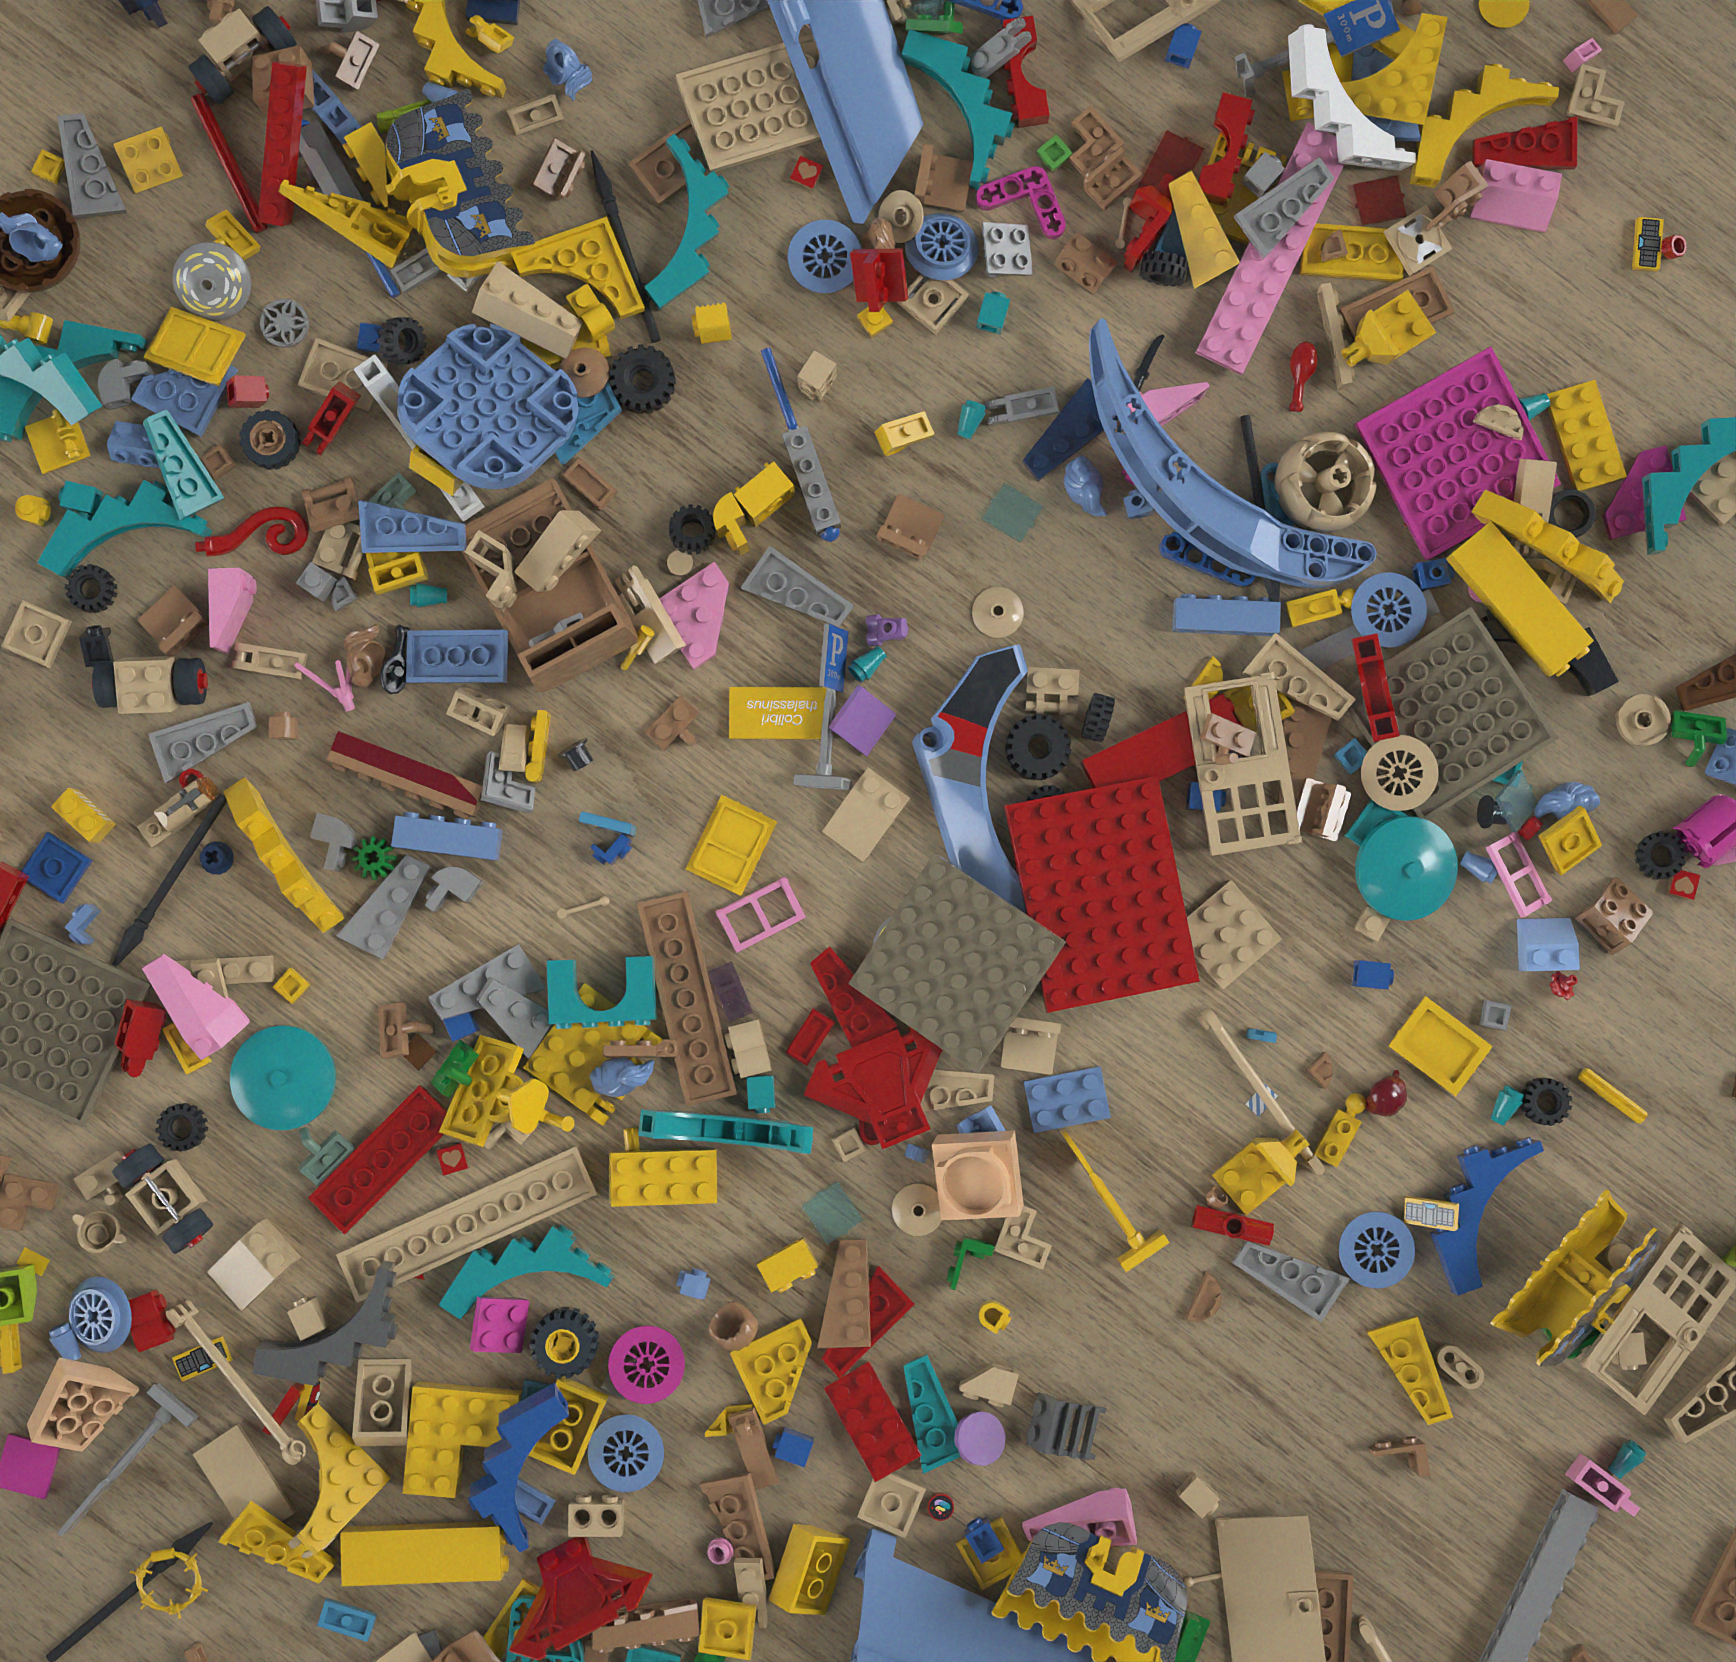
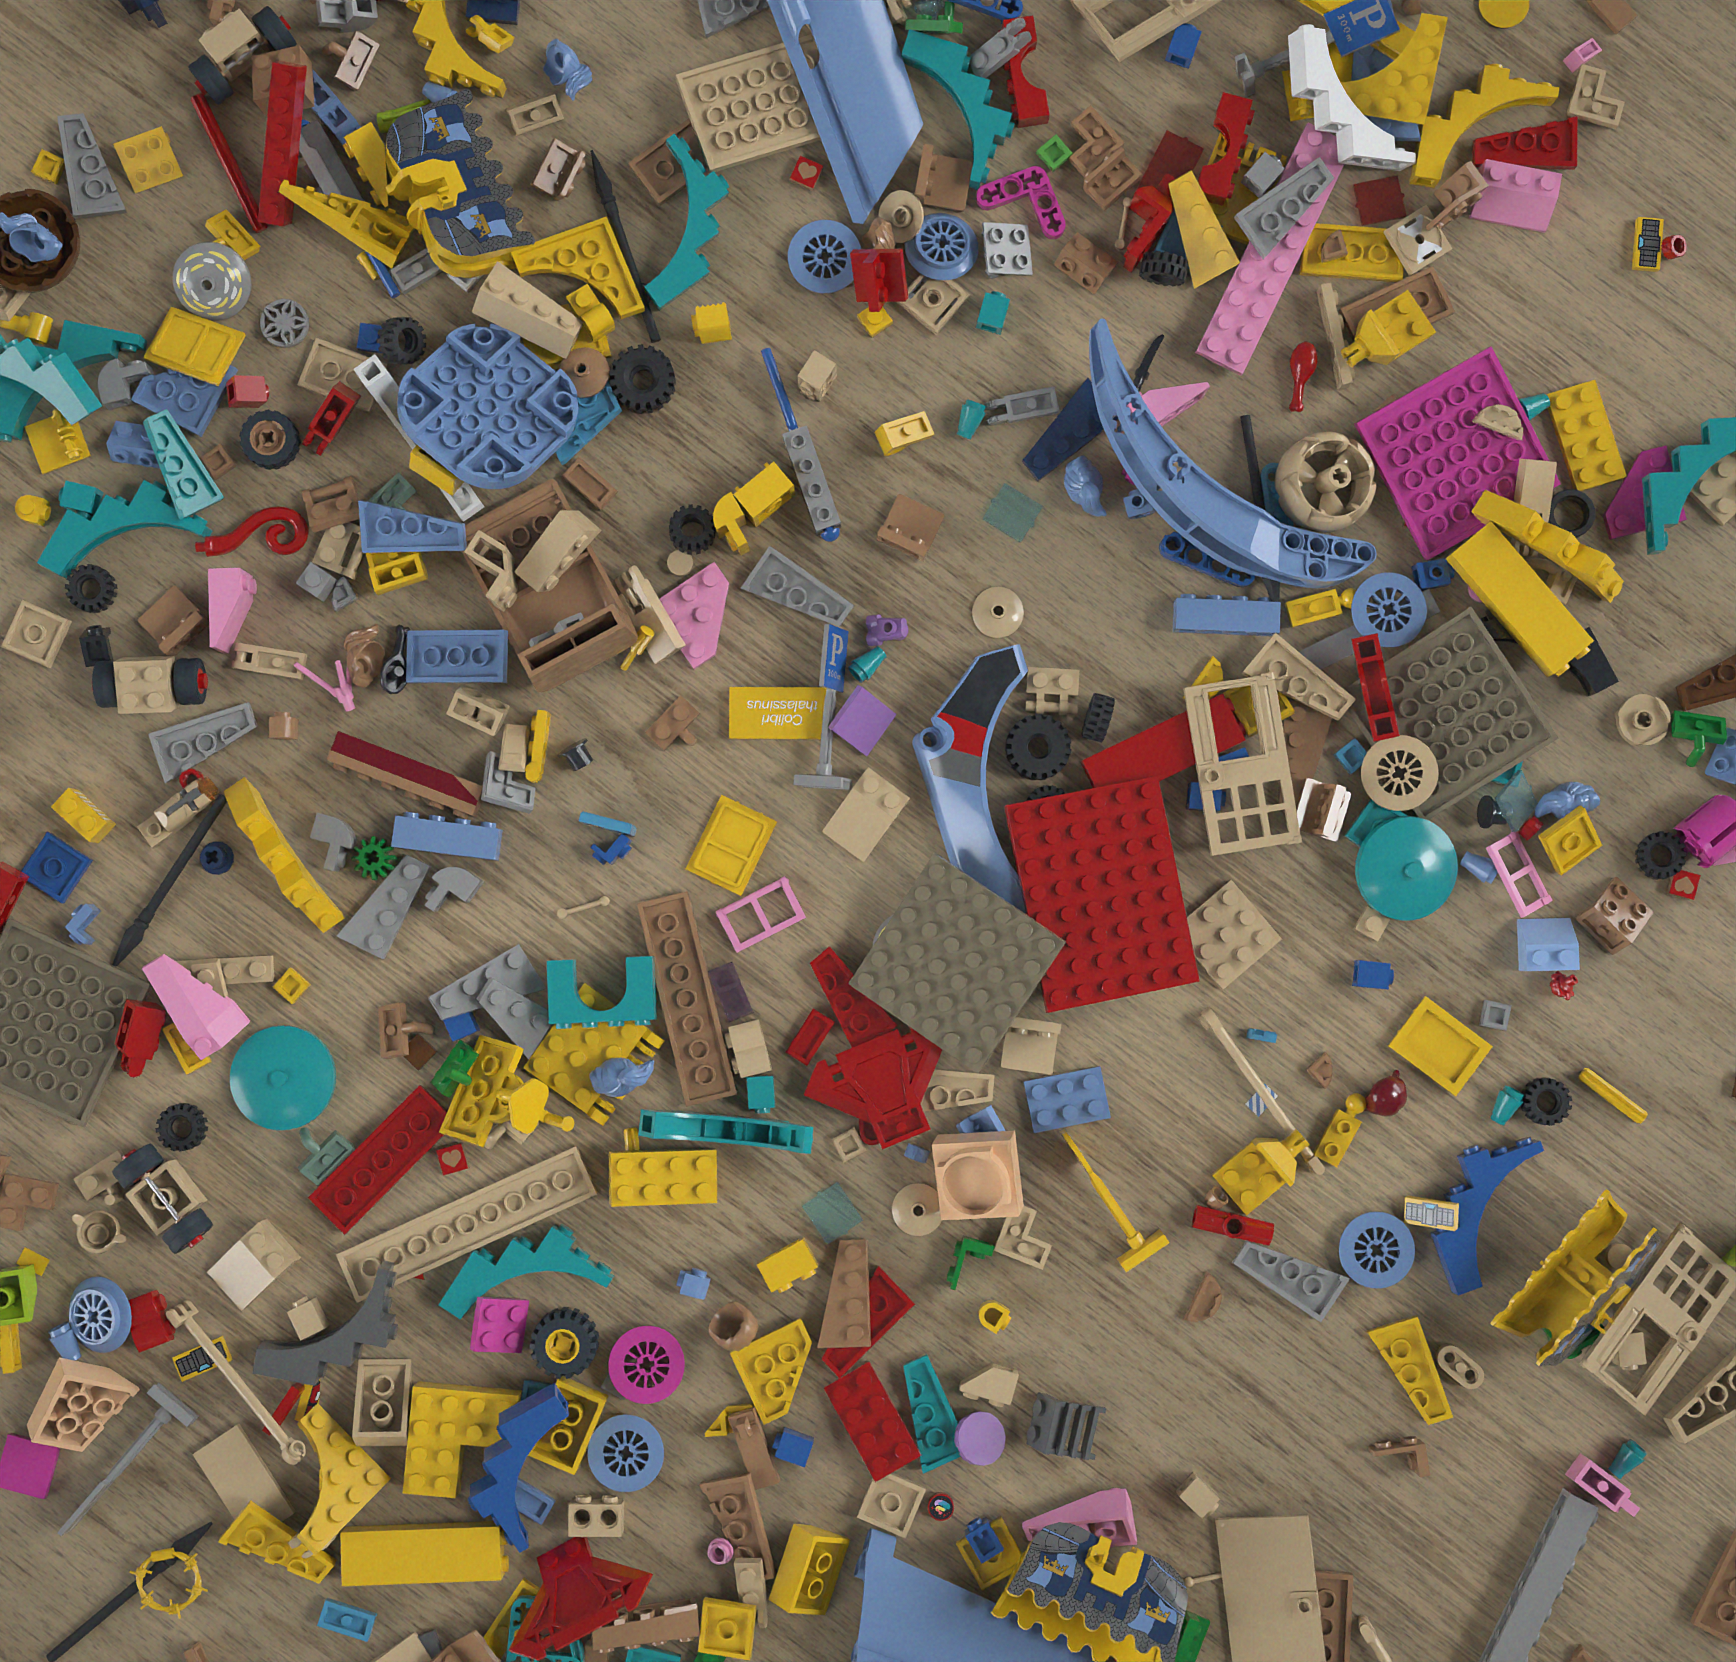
(365, 261): none -> yellow piece
(427, 595): teal cone -> none
(642, 1049): medium nougat hinge -> none
(1228, 737): medium nougat plate -> none

